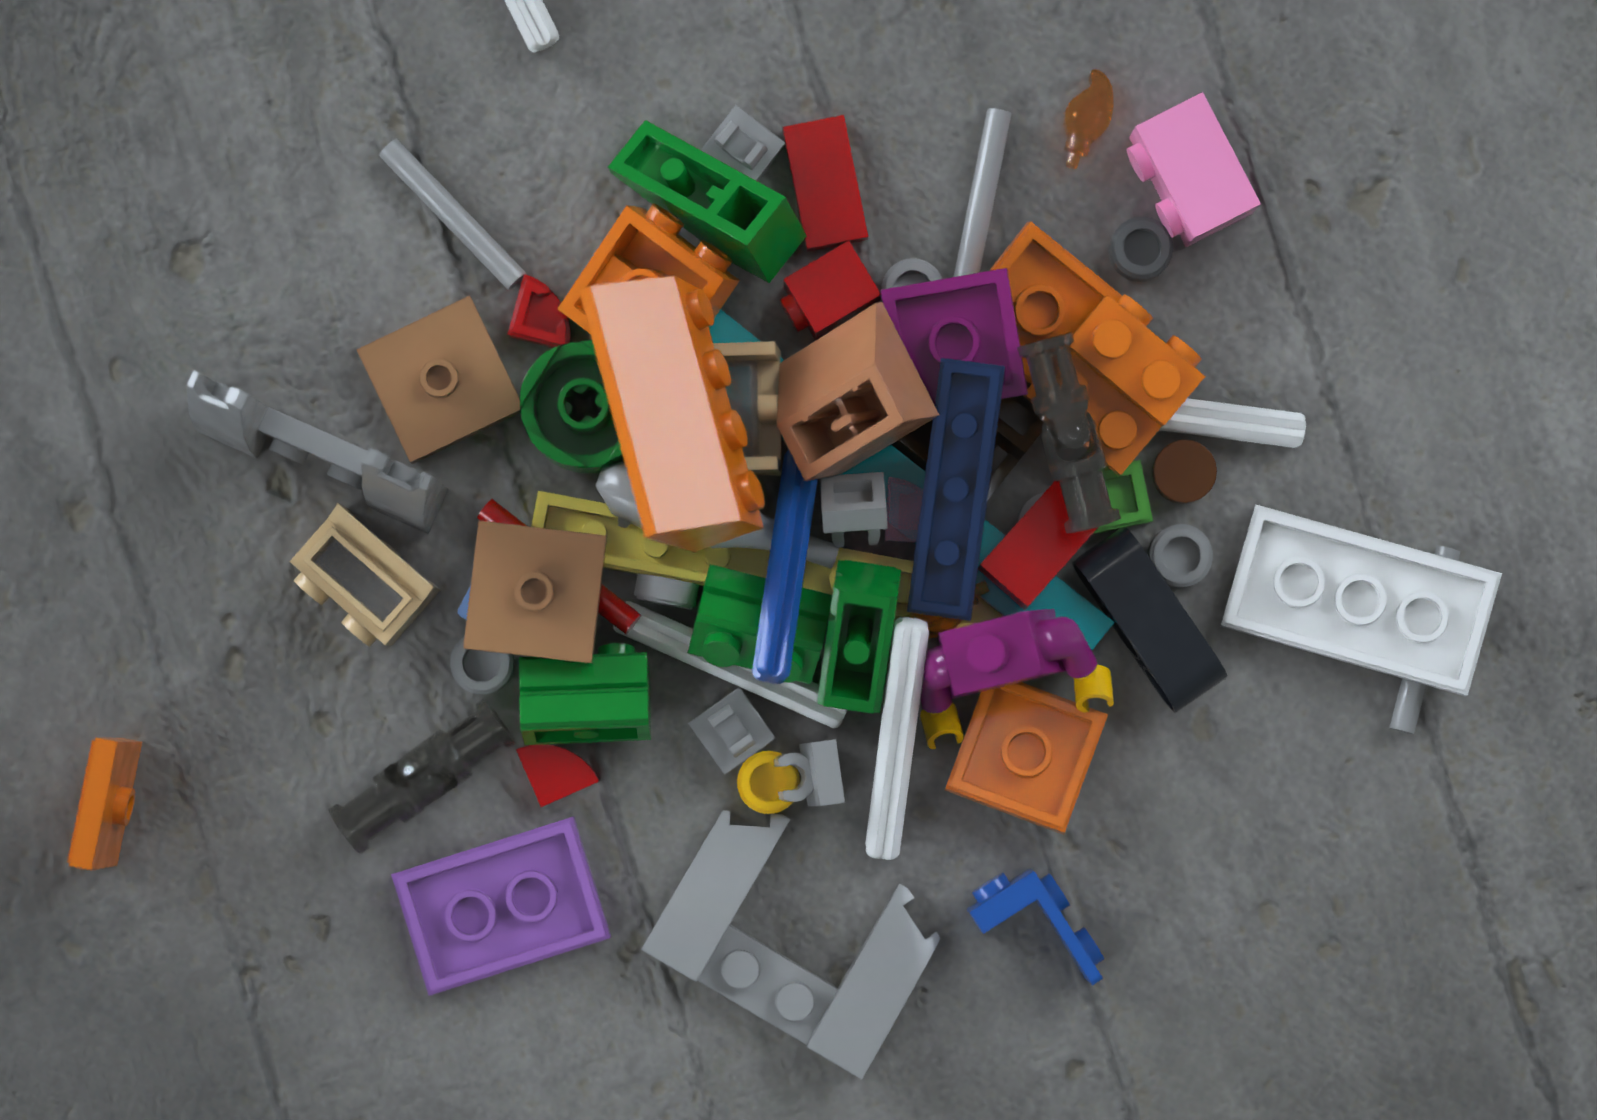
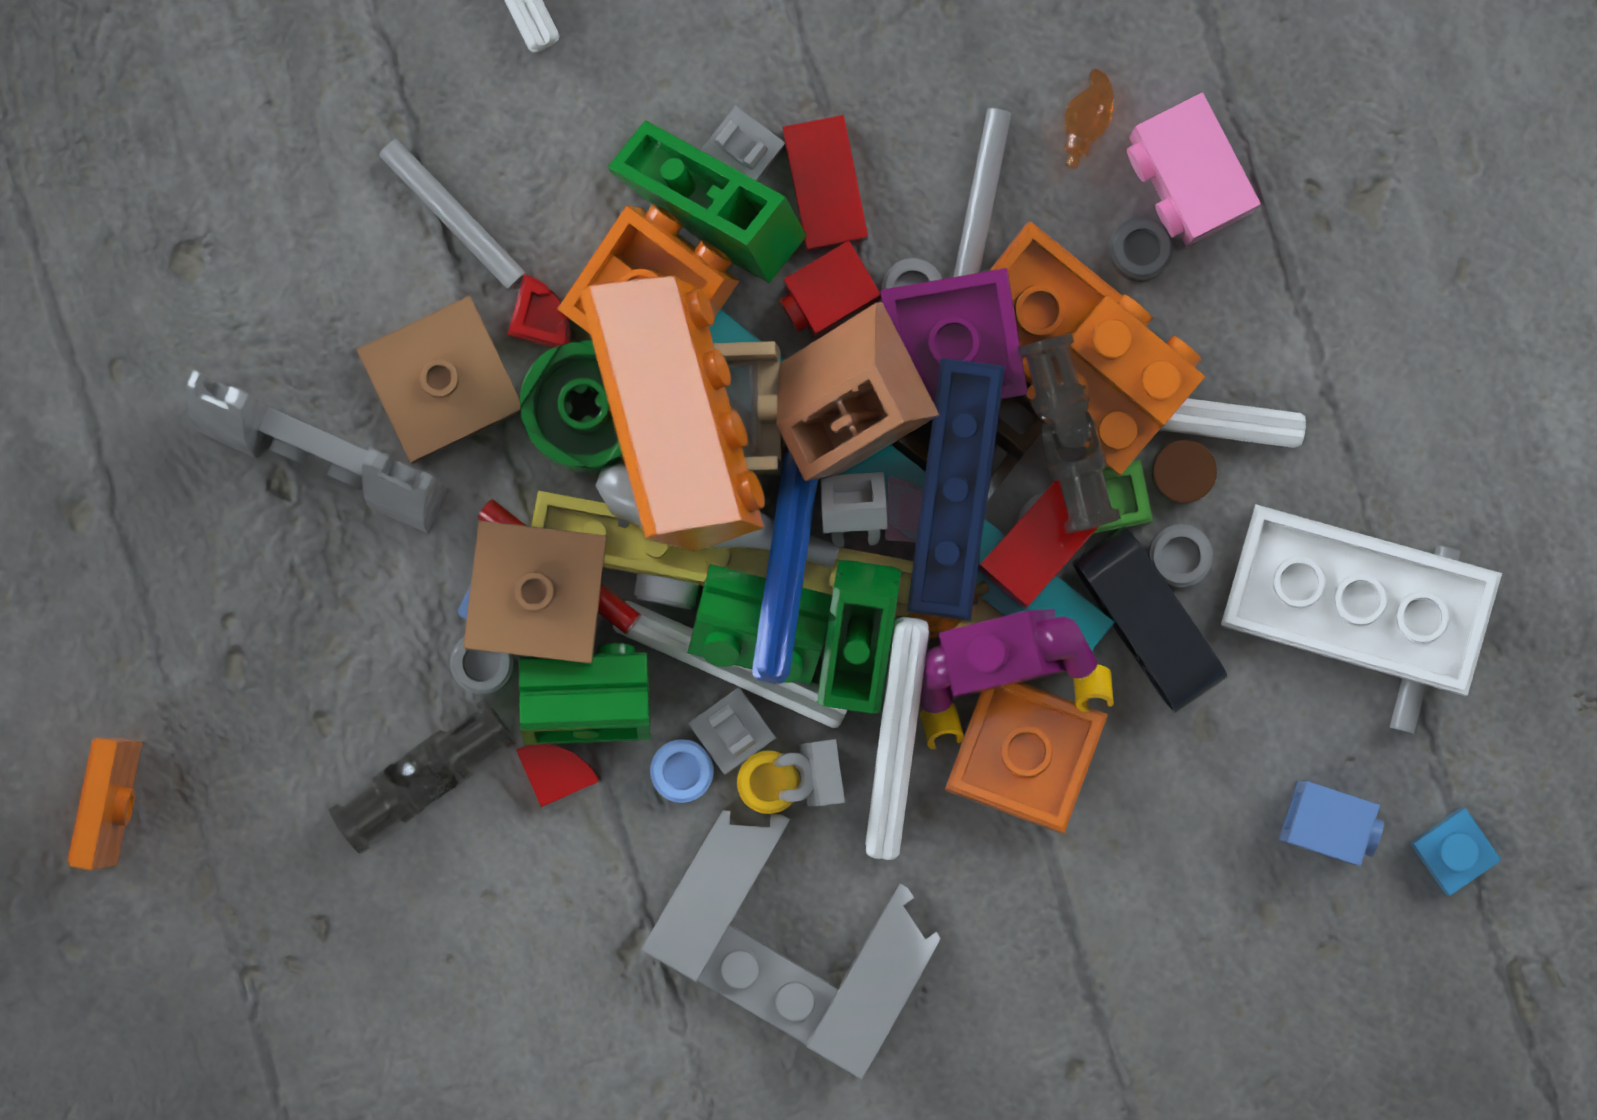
(363, 578): tan window -> none
(501, 906): medium lavender tile -> none
(682, 771): none -> light blue tile
(1003, 898): blue bracket -> none
(1332, 823): none -> medium blue brick
(1455, 851): none -> dark azure plate

